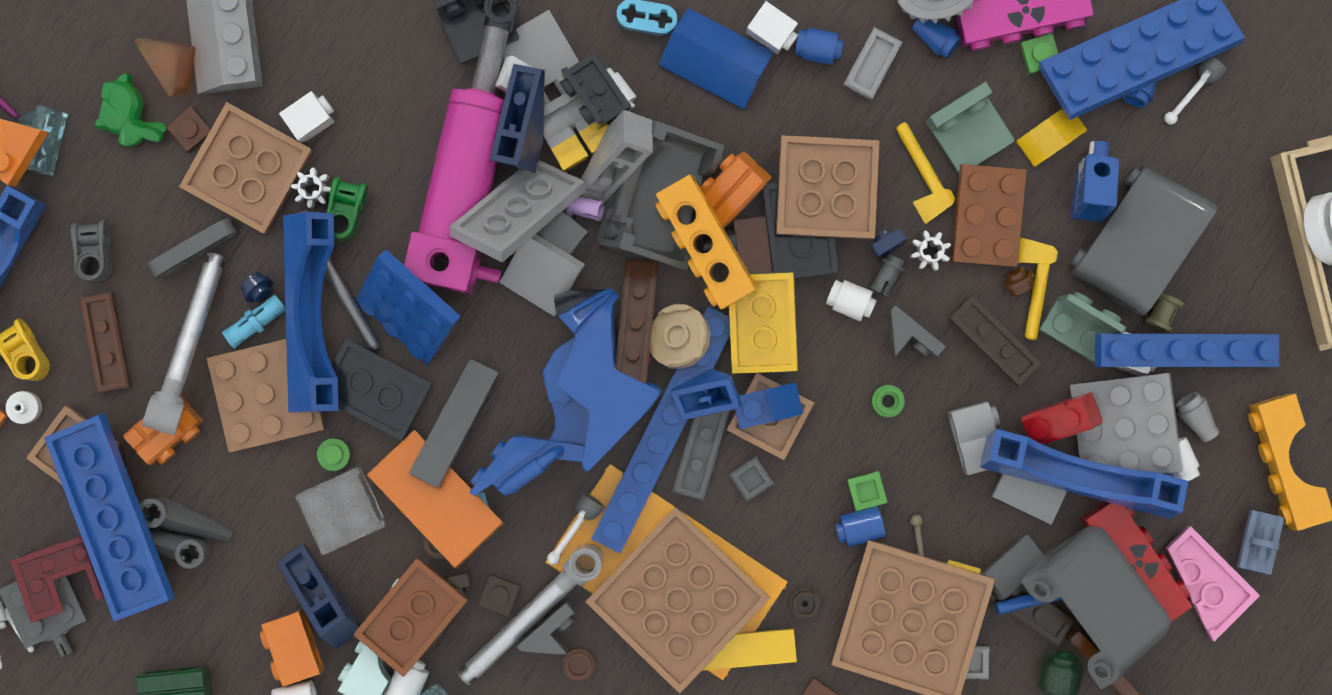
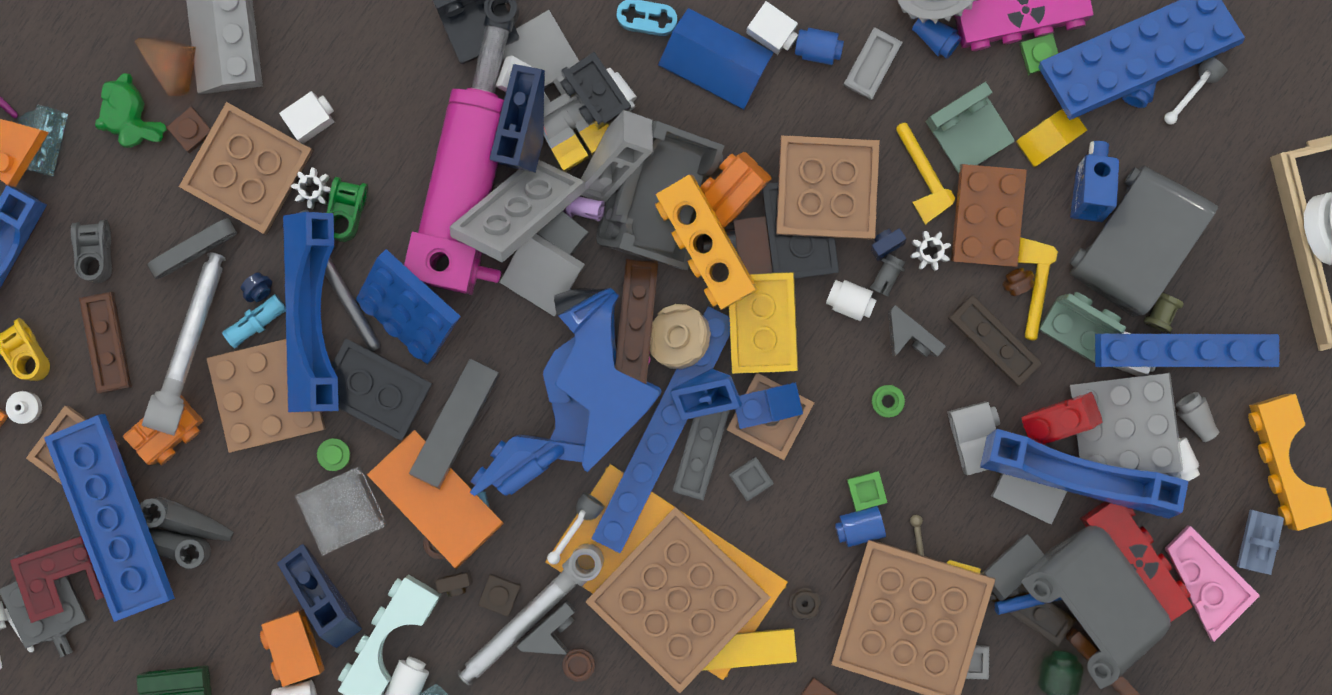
(410, 617): dark orange plate -> none

